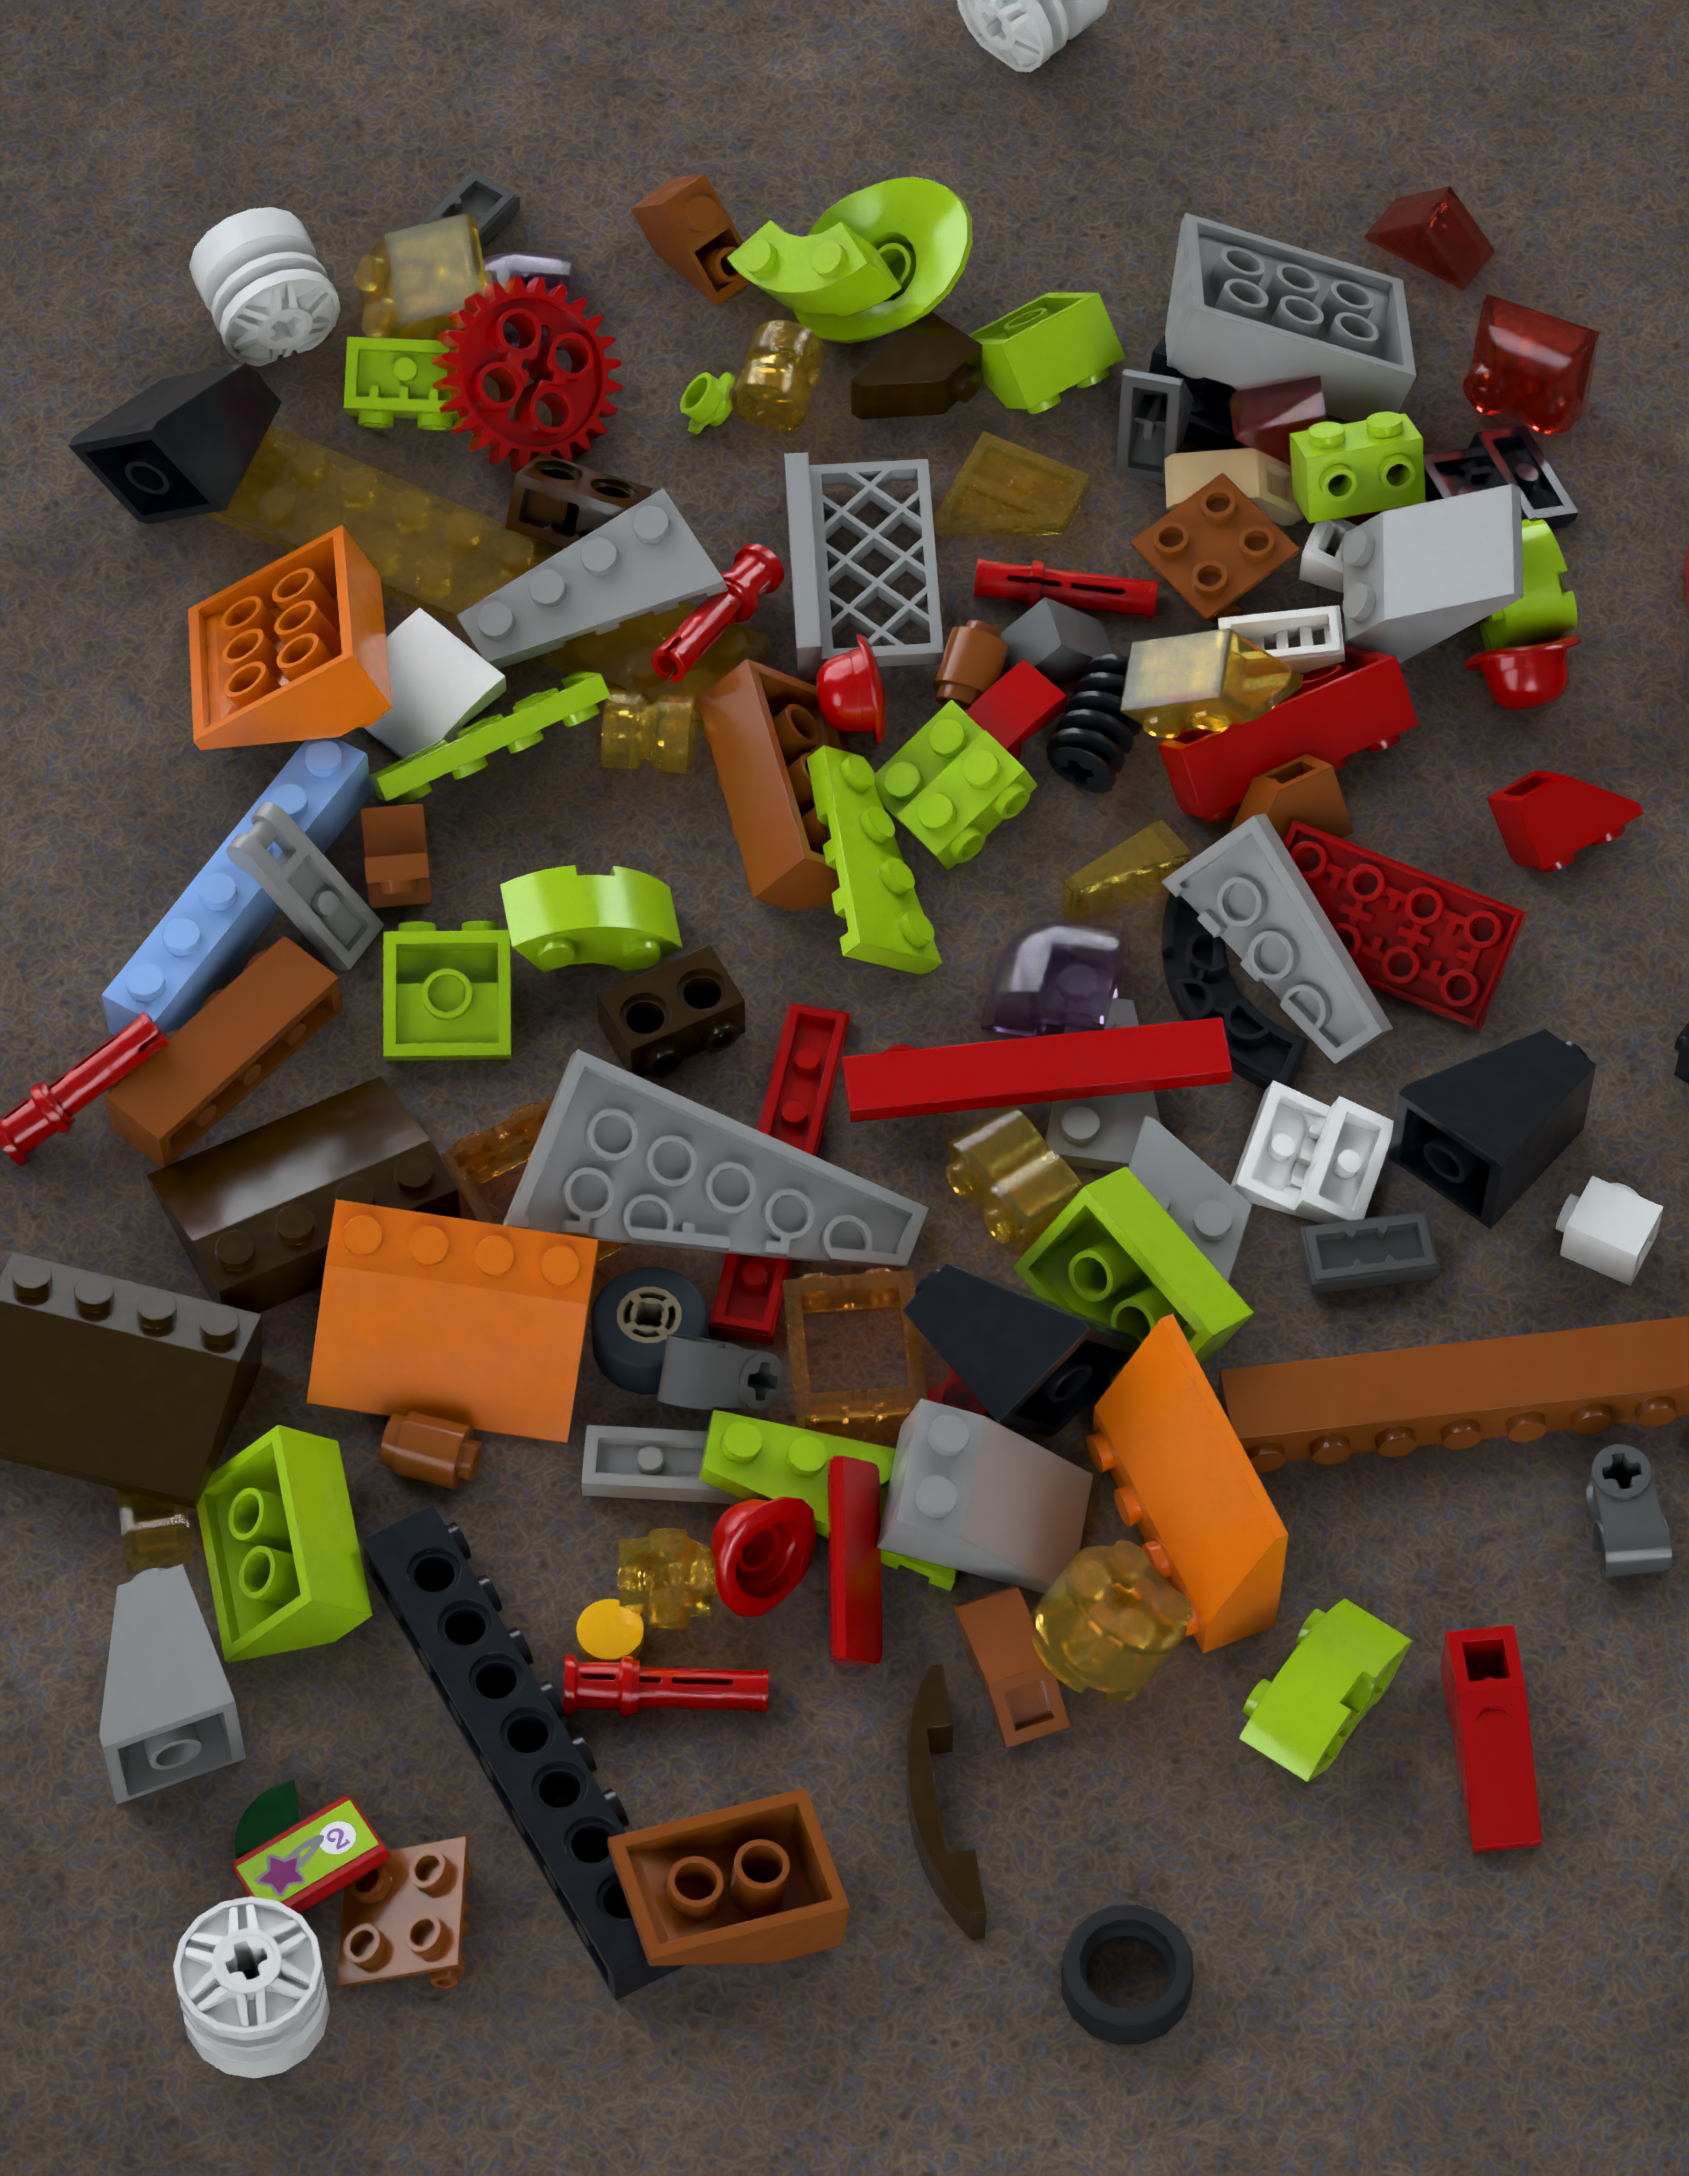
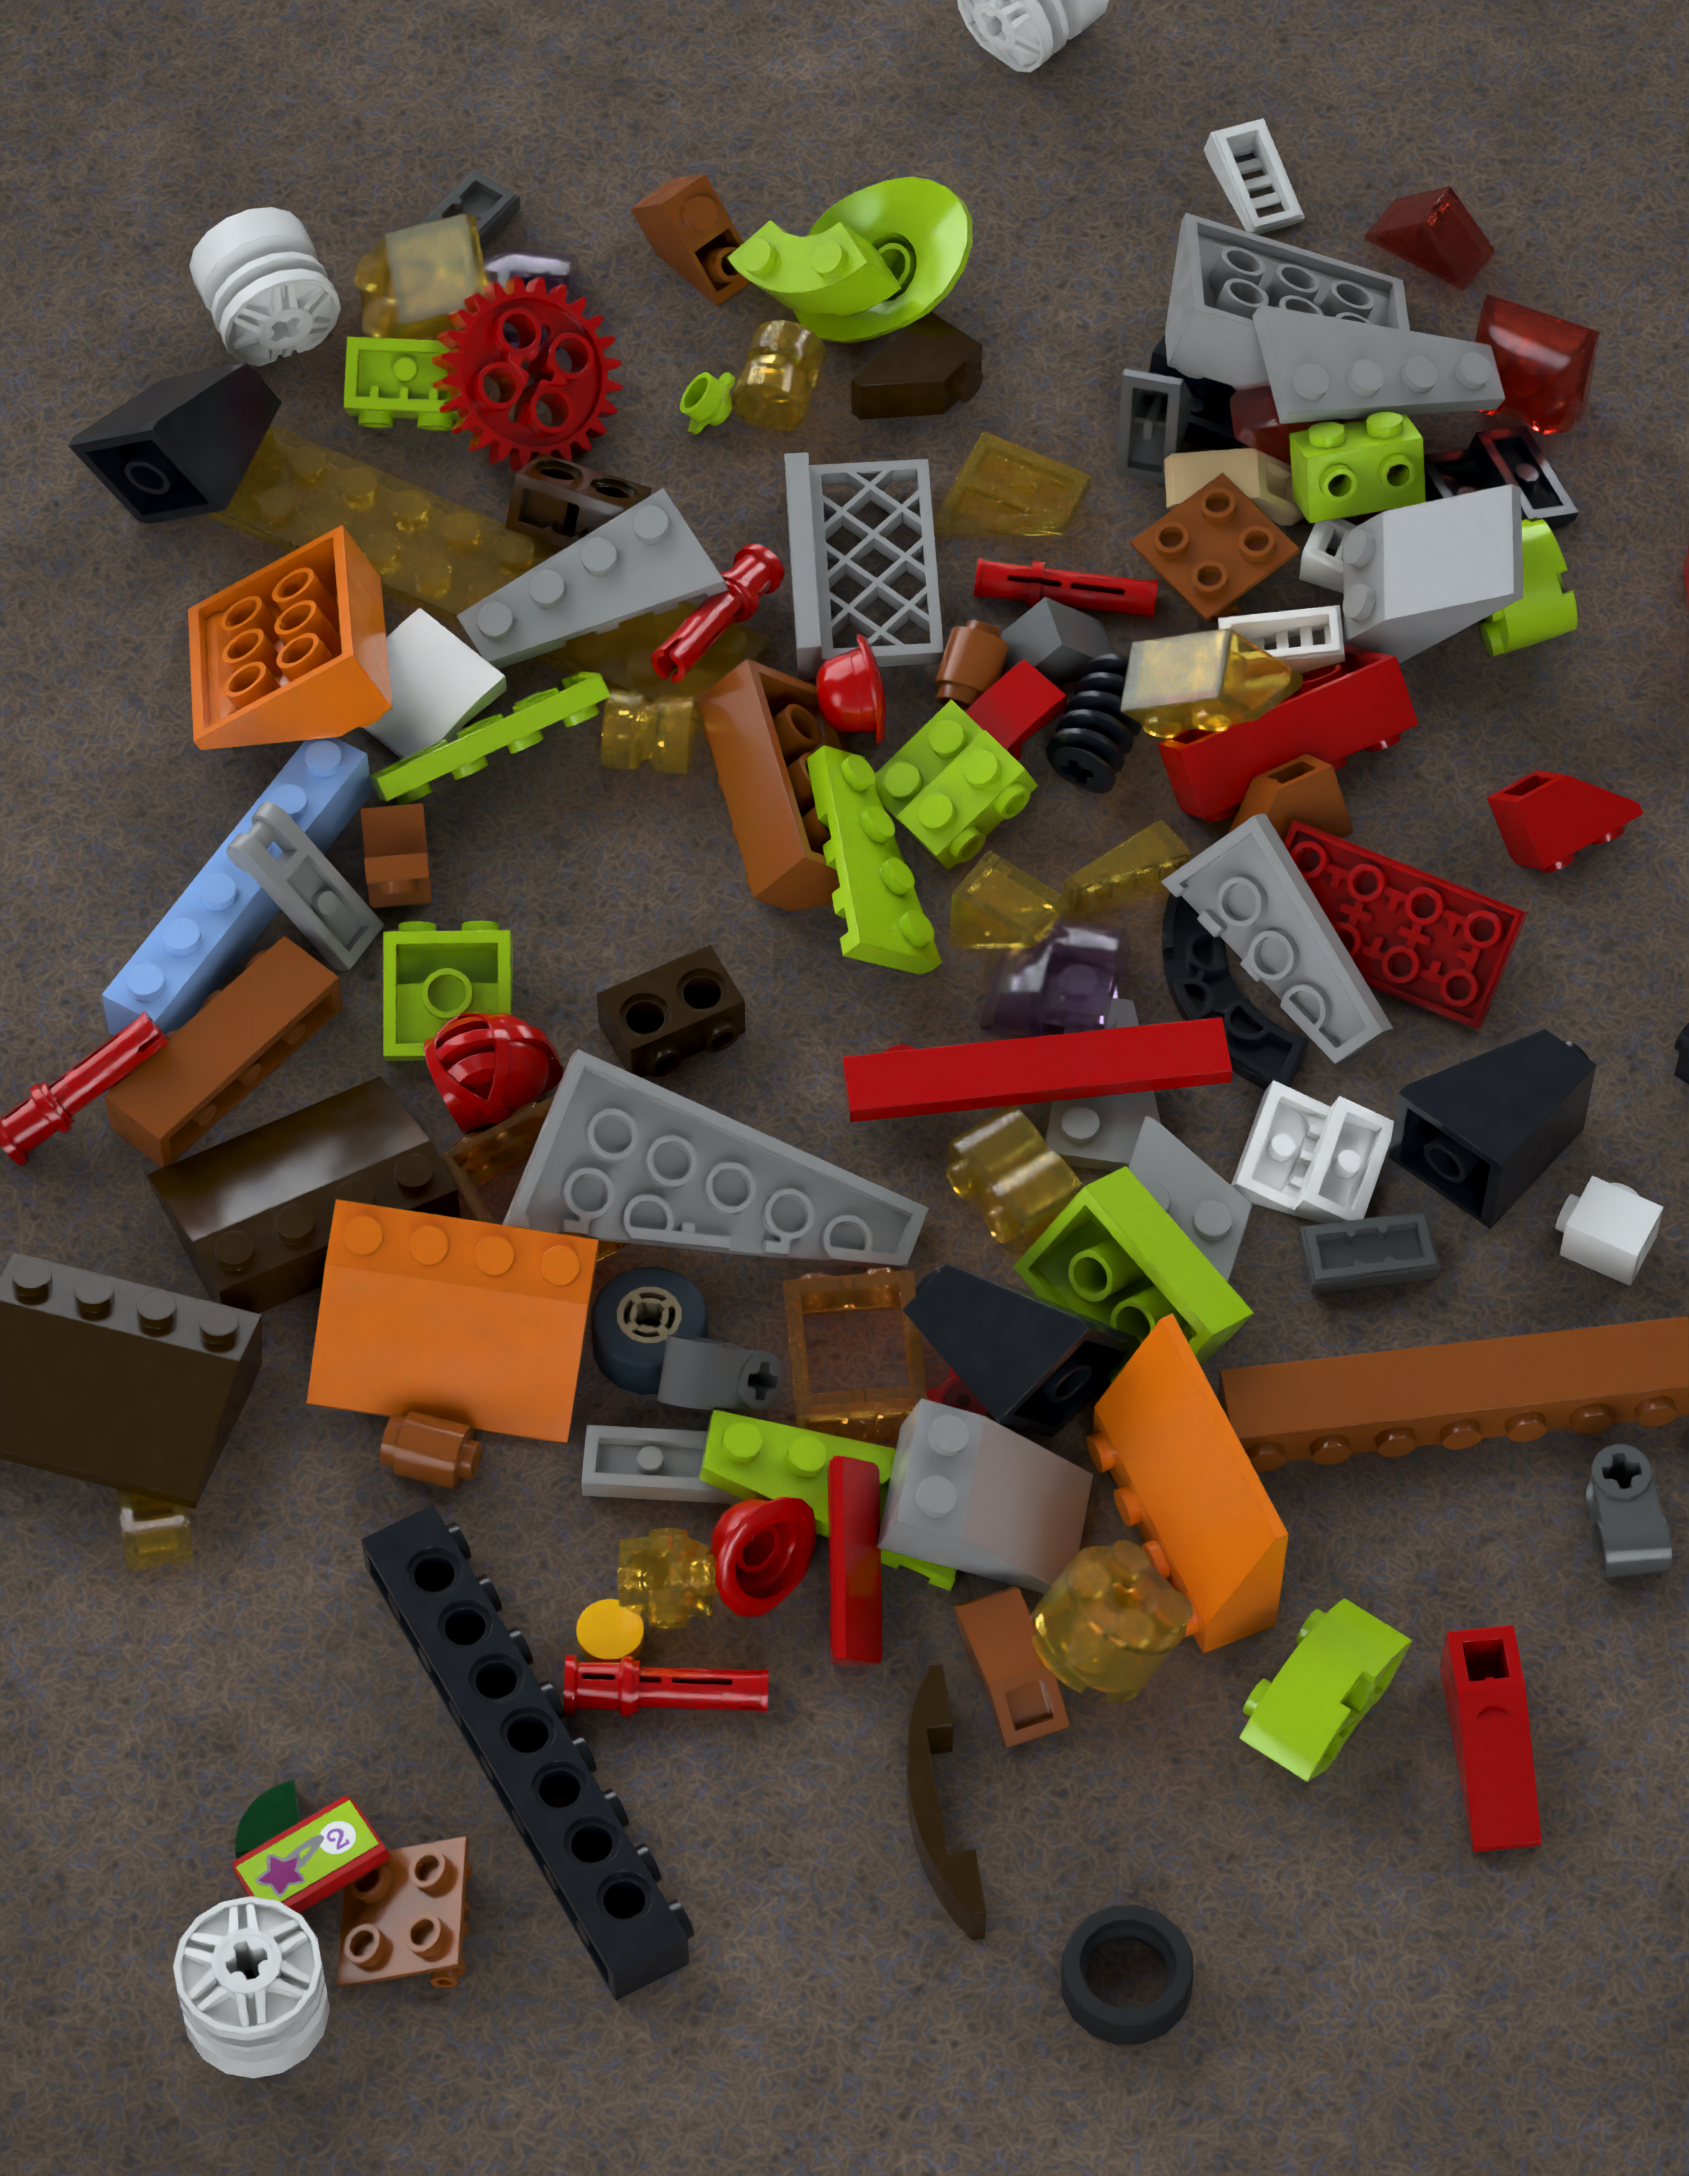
(164, 1690): light grey slope -> none
(282, 1547): lime slope -> none
(490, 1066): none -> red helmet
(591, 918): lime brick -> none
(733, 1885): dark orange slope -> none
(796, 1114): red tile -> none
(1002, 907): none -> clear yellow slope
(1048, 349): lime slope -> none
(1242, 140): none -> white slope
(1355, 369): none -> light grey wing
(1526, 674): red hat -> none

